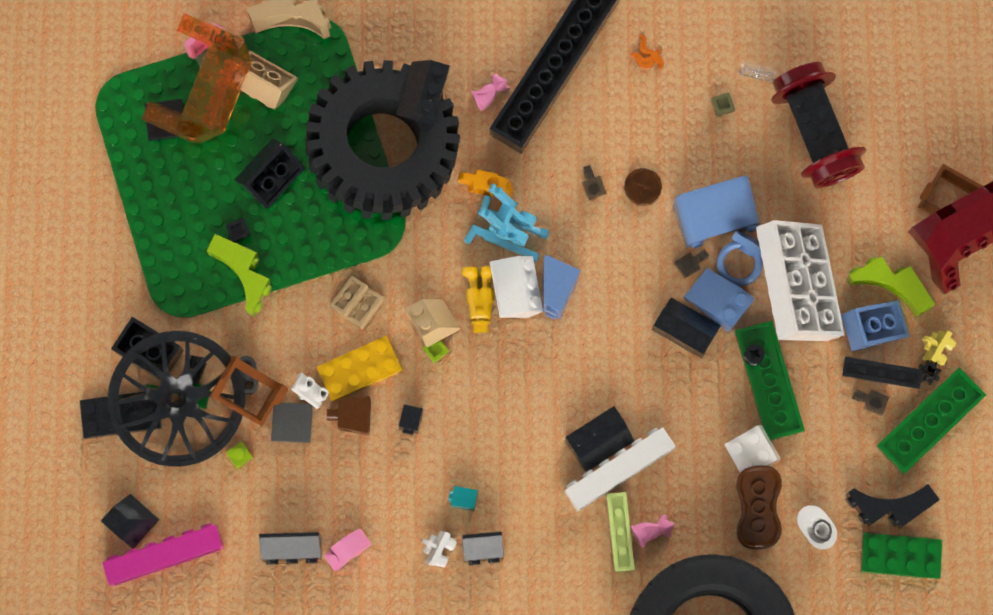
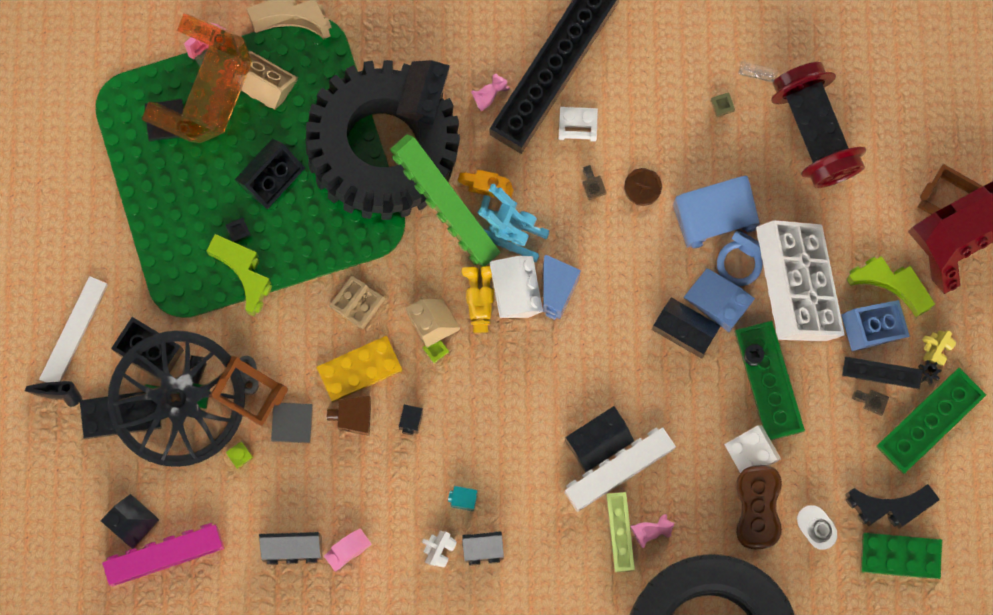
(57, 390): none -> black piece
(73, 330): none -> white tile
(308, 390): white hips -> none
(444, 200): none -> bright green brick
(578, 118): none -> white plate
(647, 62): orange piece -> none
(689, 265): clear smoke plate -> none

